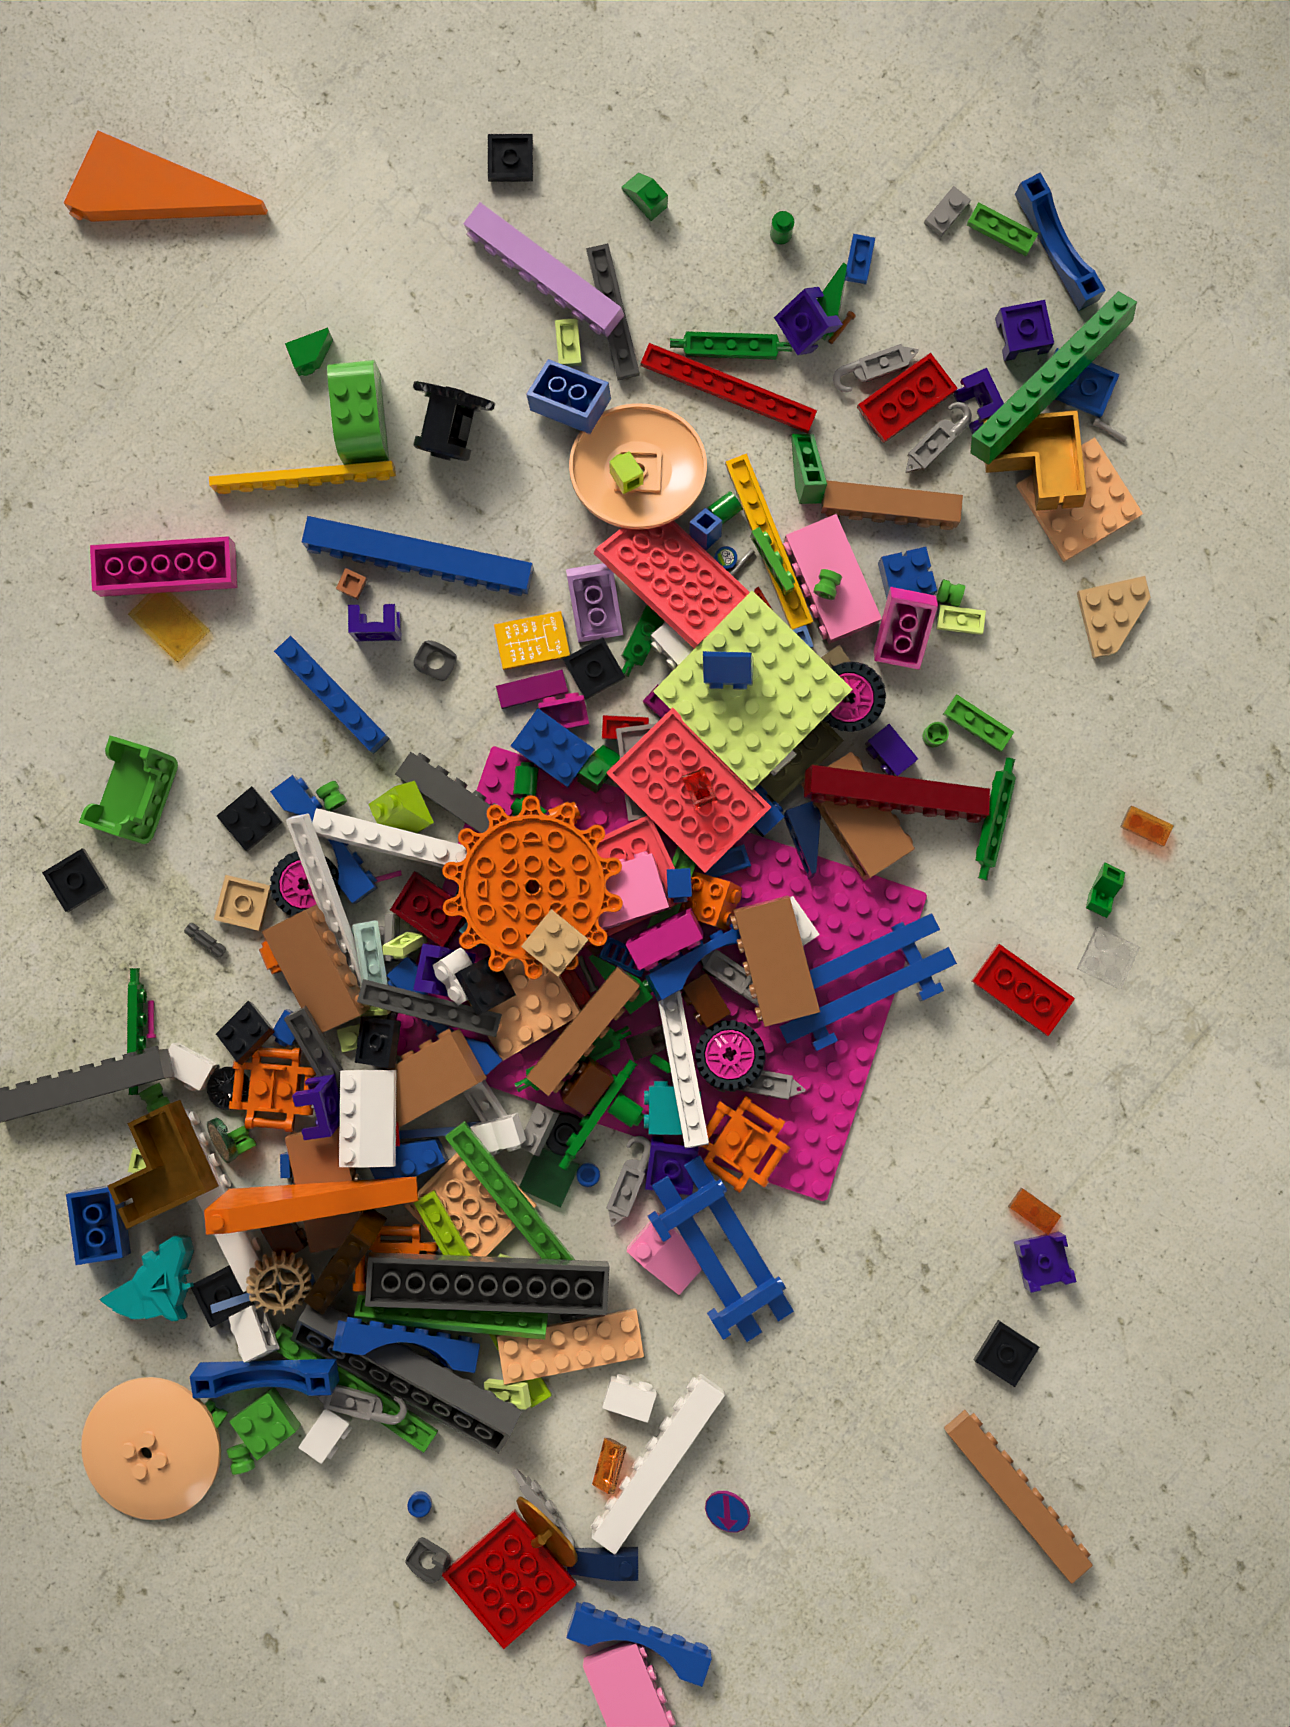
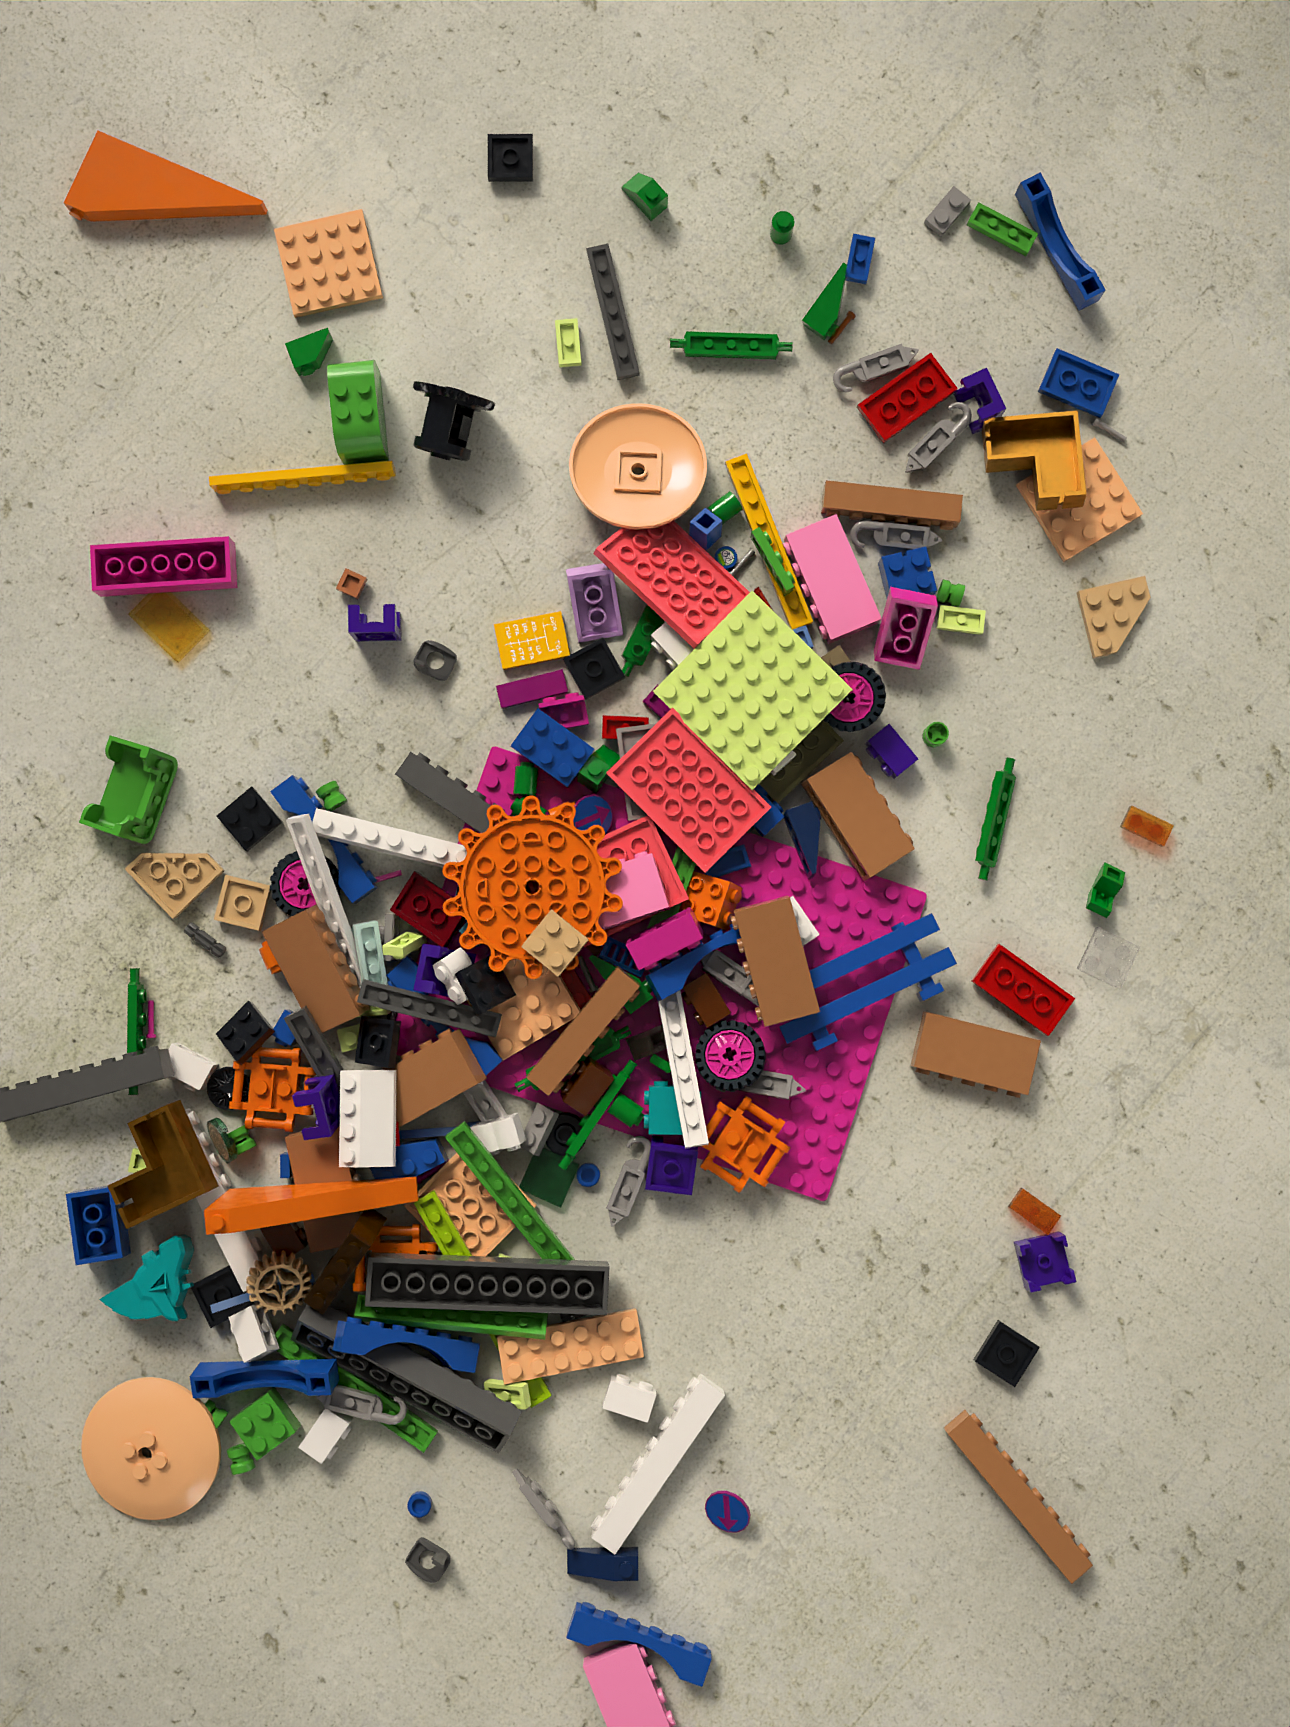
(75, 880): black plate -> none
(154, 1097): bright green wheel -> none
(174, 878): none -> tan plate
(328, 263): none -> light nougat plate
(331, 694): blue arch -> none
(402, 808): lime slope -> none
(417, 555): blue brick -> none
(430, 1172): none -> dark pink piece
(508, 1579): red plate -> none
(543, 269): lavender brick -> none
(547, 1534): pearl gold shield -> none
(569, 396): blue brick -> none
(593, 811): none -> blue piece
(609, 1465): clear orange plate -> none
(626, 472): lime brick -> none
(667, 1260): bright pink slope -> none
(679, 884): blue brick -> none
(679, 1214): blue fence -> none
(699, 789): clear red slope -> none
(728, 388): red plate -> none
(728, 669): blue slope -> none
(805, 321): dark purple panel -> none
(808, 469): green slope -> none
(827, 585): bright green wheel -> none
(895, 534): none -> light grey plate
(896, 793): dark red brick -> none
(975, 1054): none -> medium nougat brick
(978, 723): bright green plate -> none
(1025, 329): dark purple panel -> none
(1053, 377): green brick -> none

